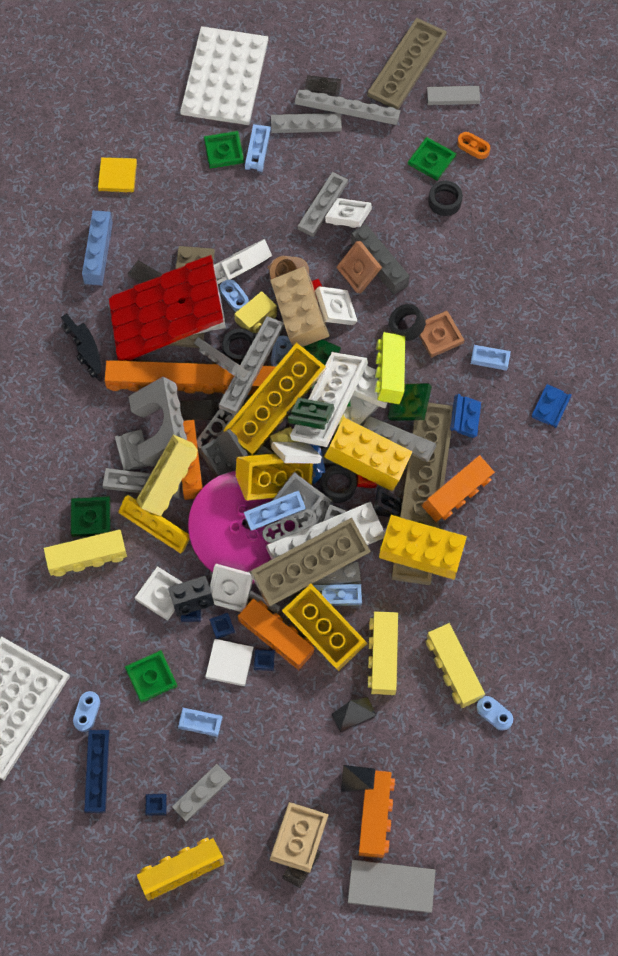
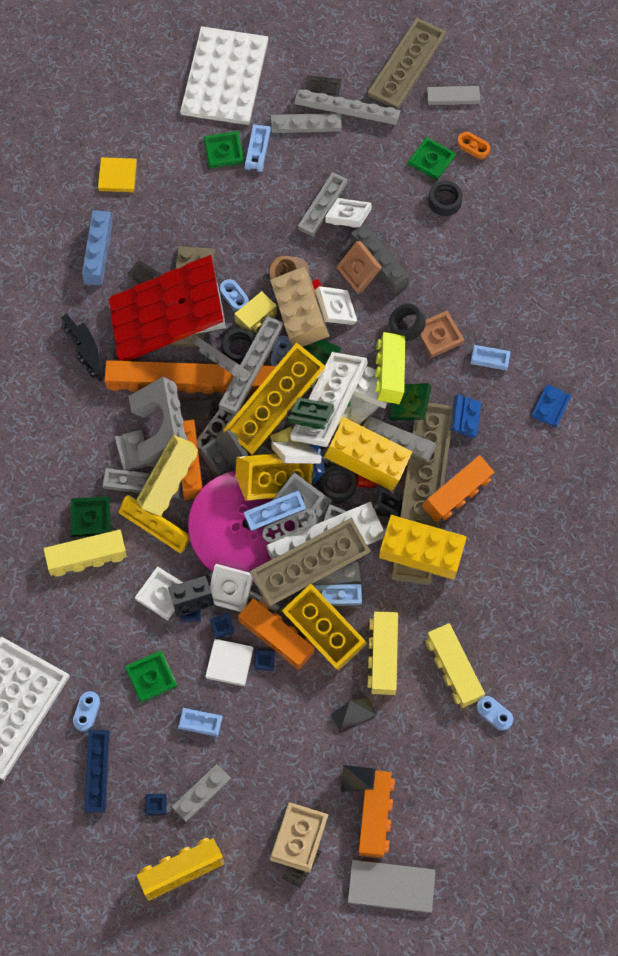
(241, 261): white slope -> none

